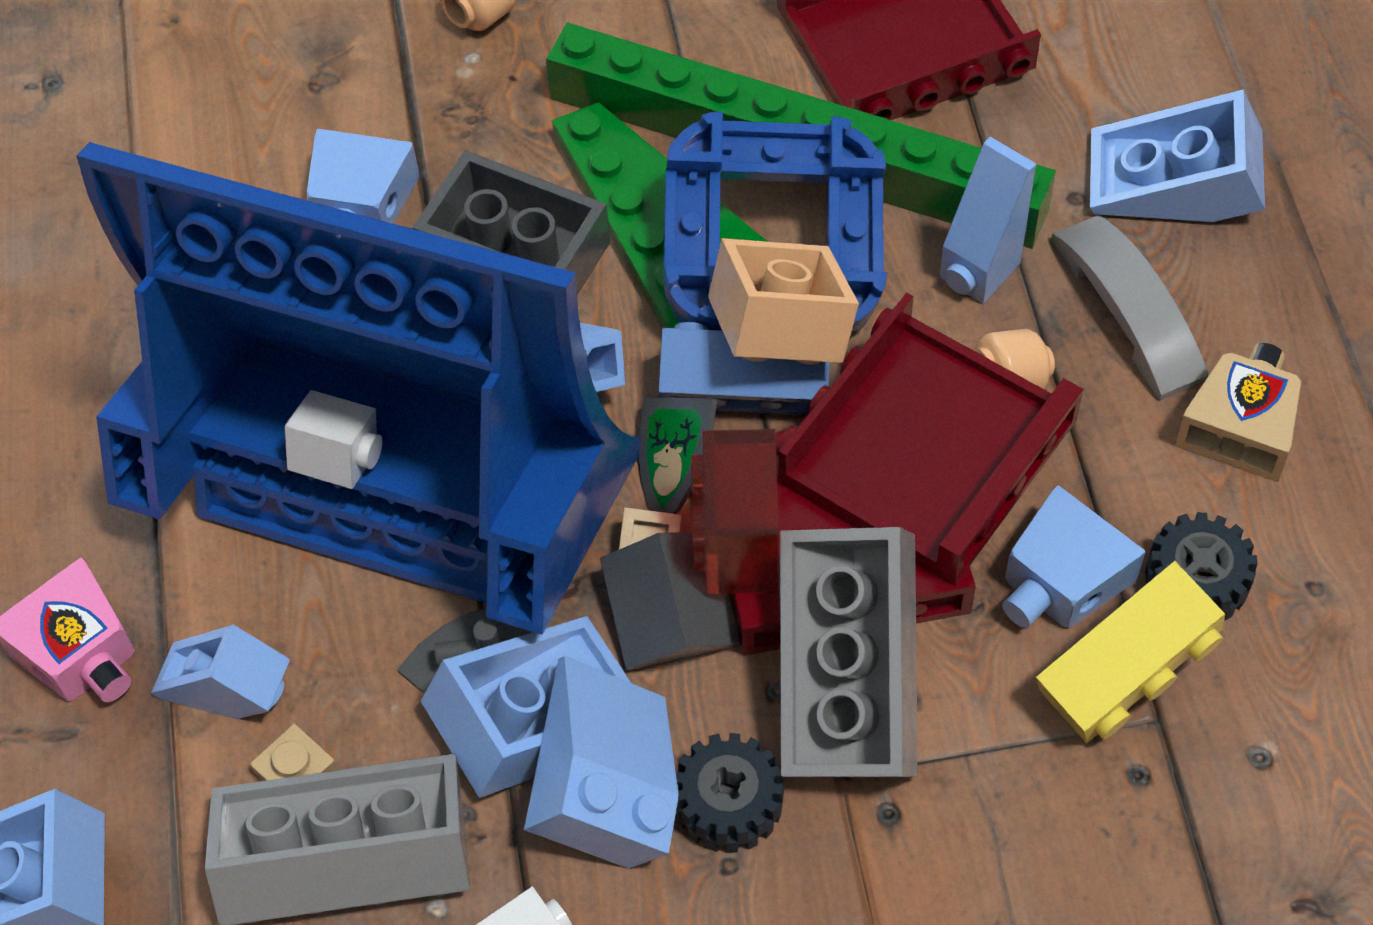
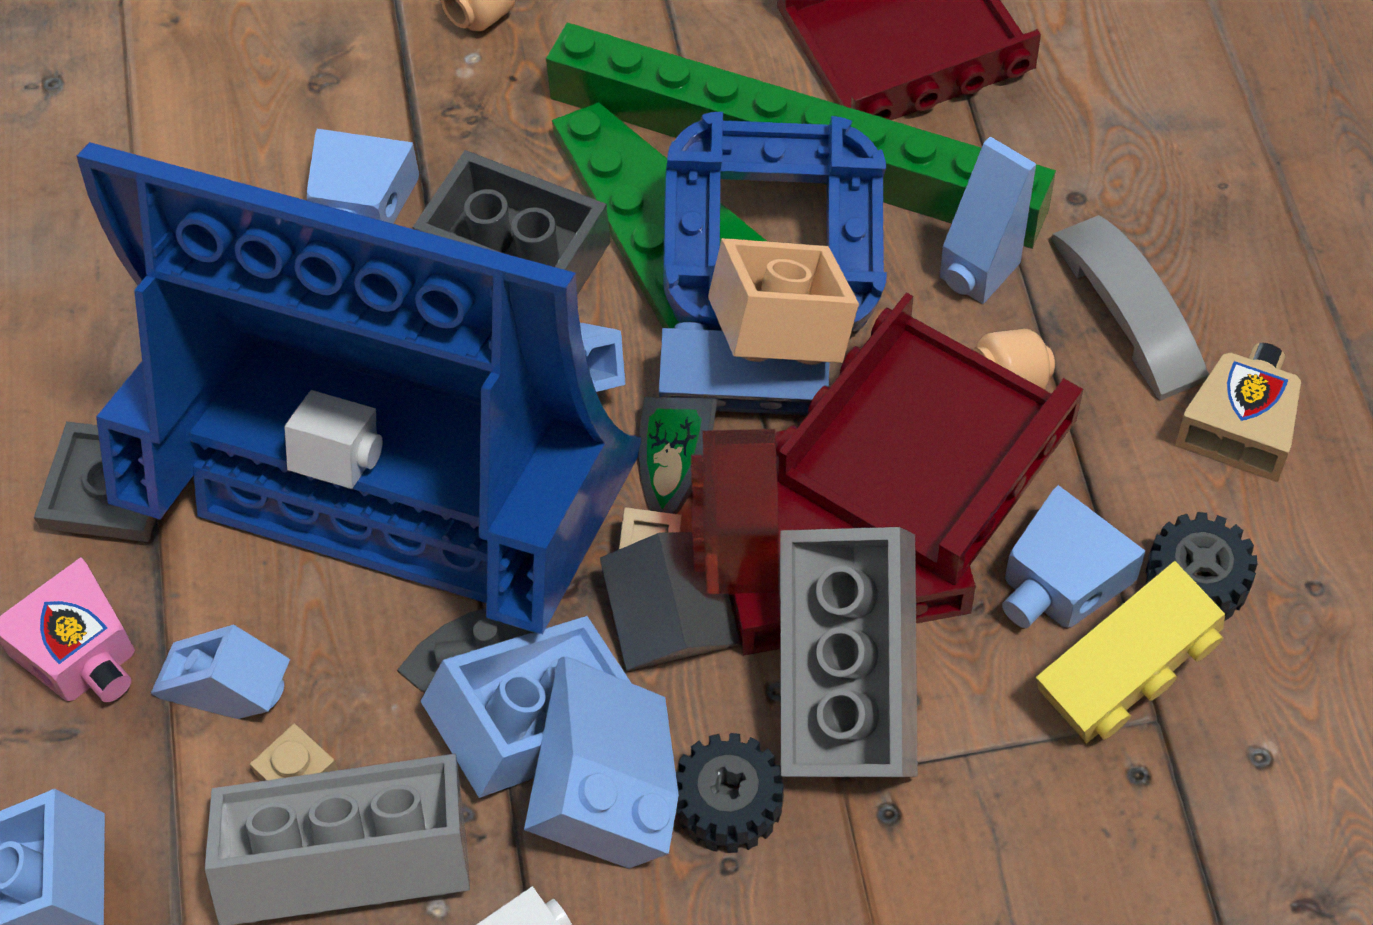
(76, 492): none -> dark grey plate
(1181, 162): light blue slope -> none

